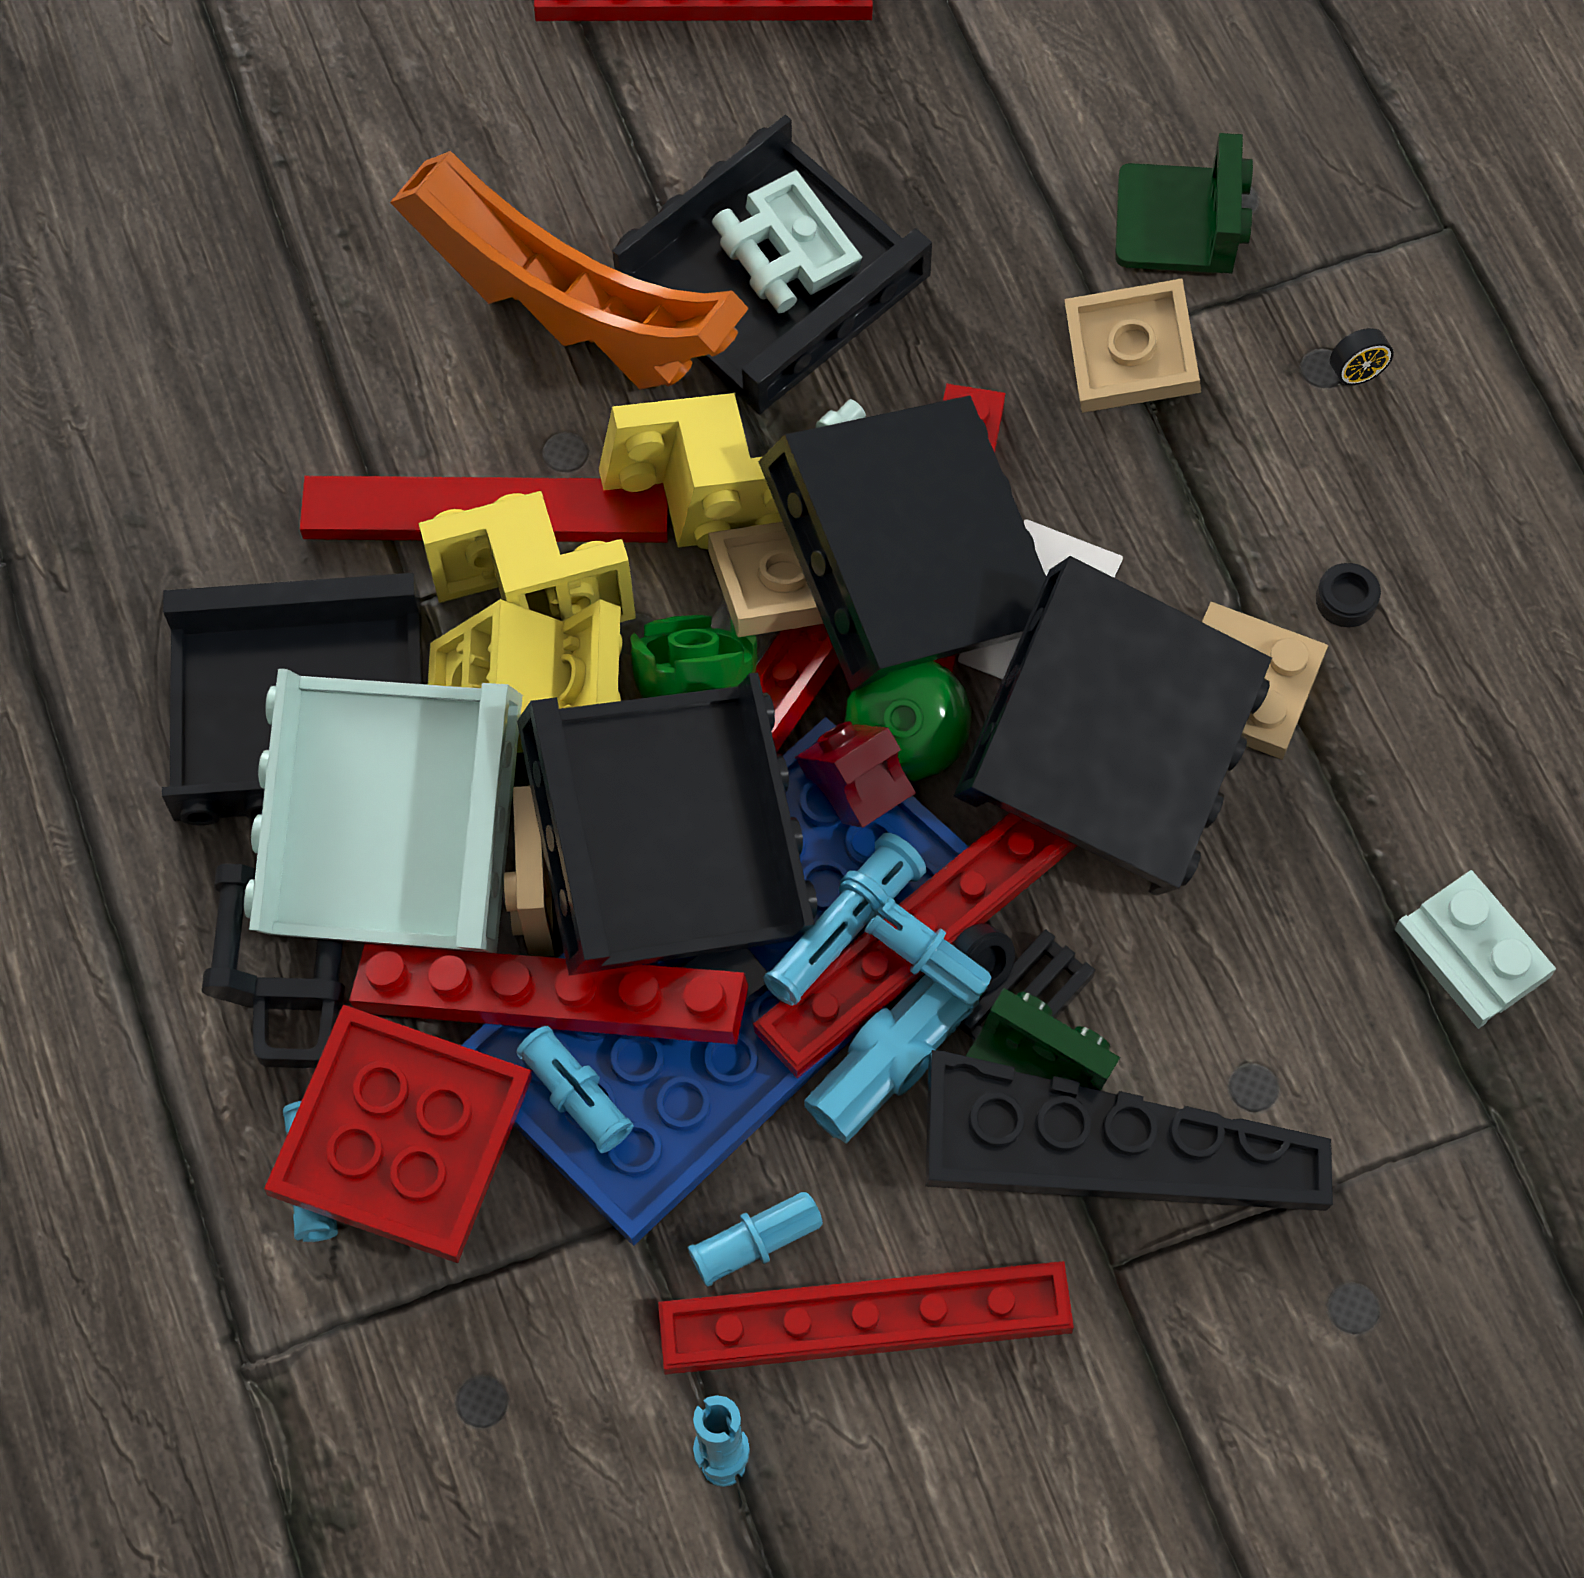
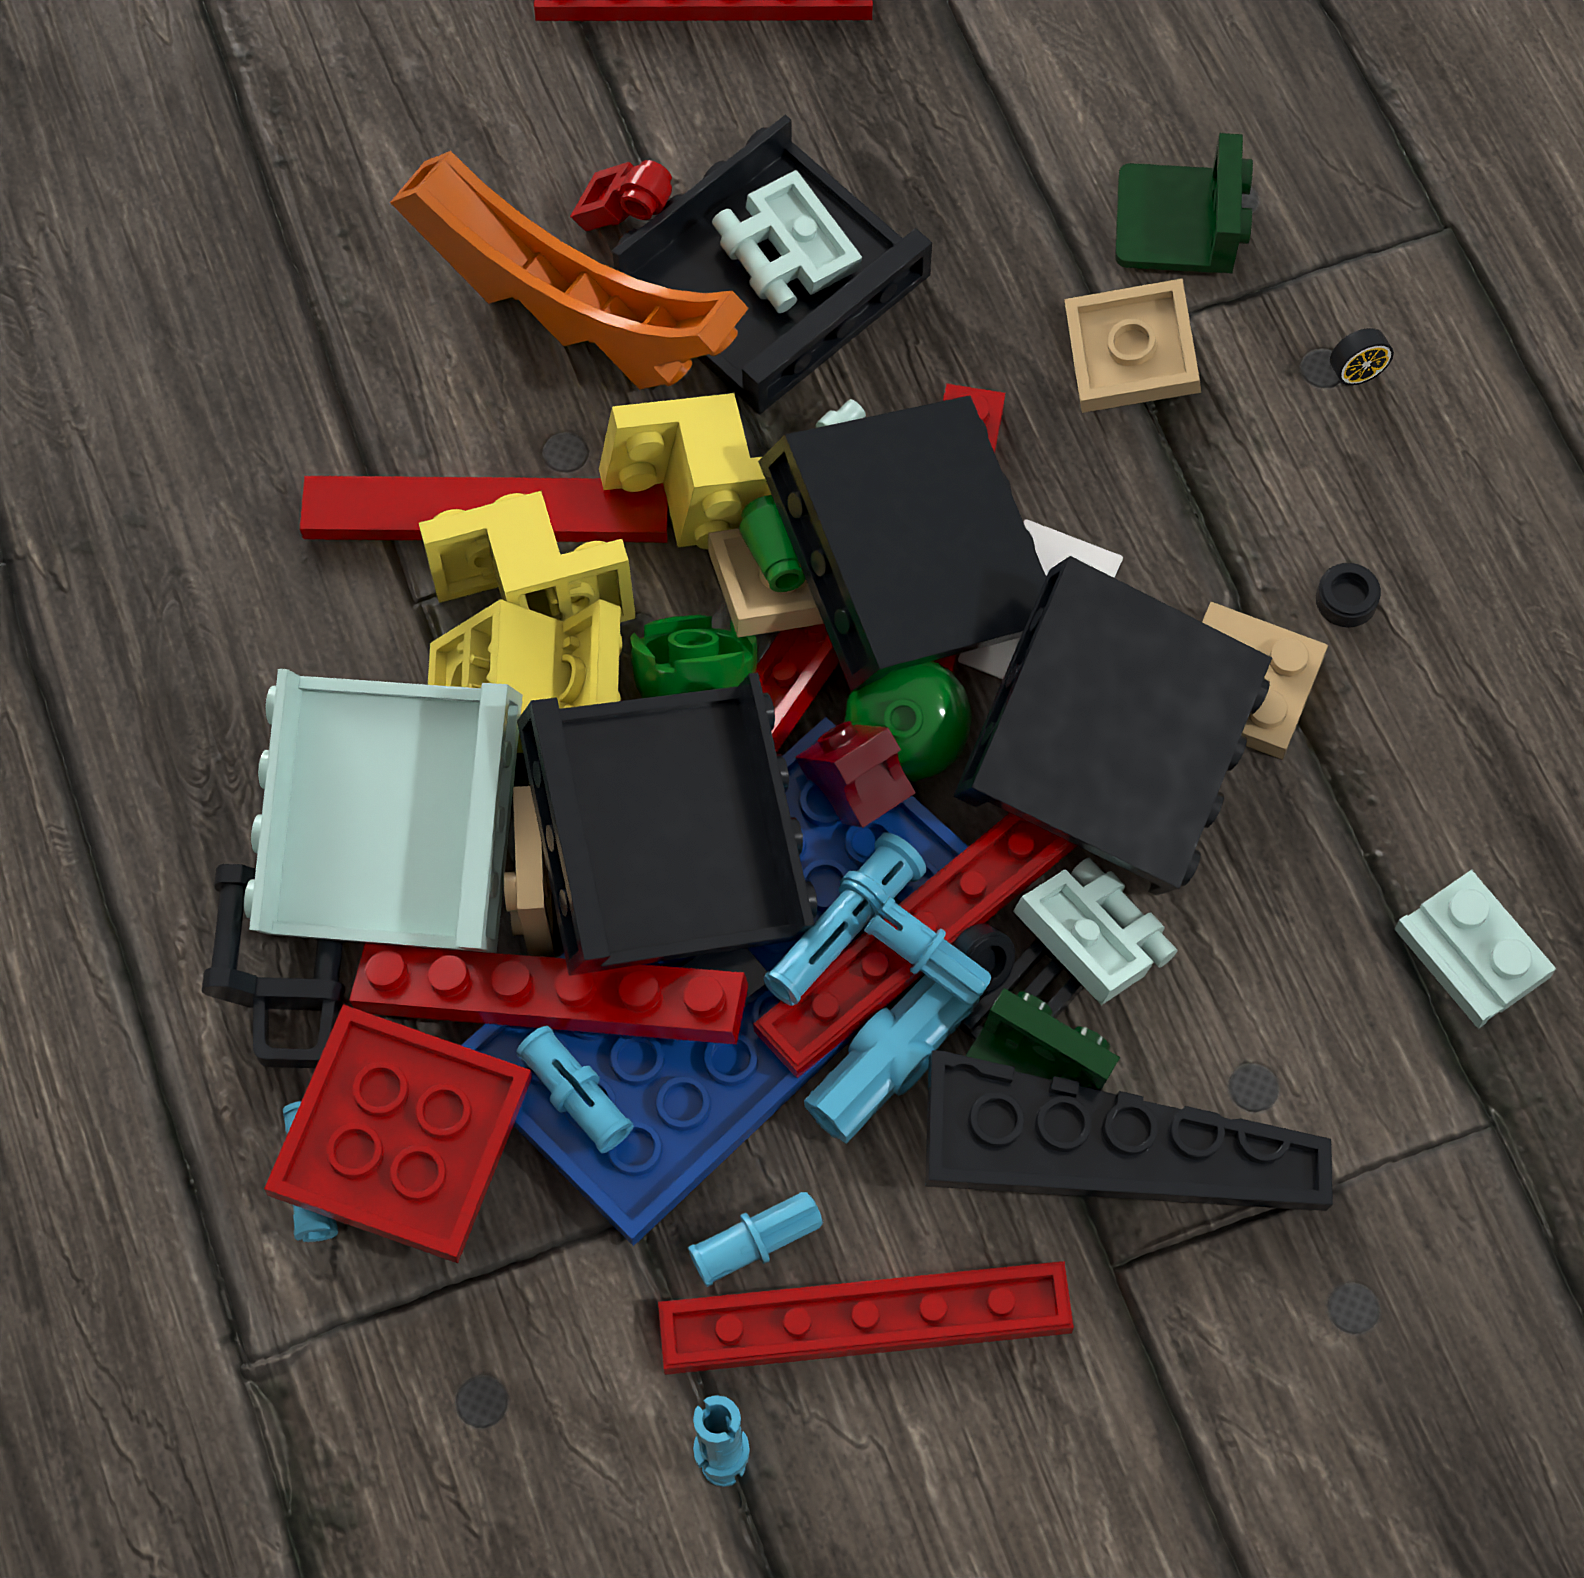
(229, 656): black panel -> none
(623, 192): none -> red plate
(770, 545): none -> green cone
(1095, 929): none -> light aqua plate

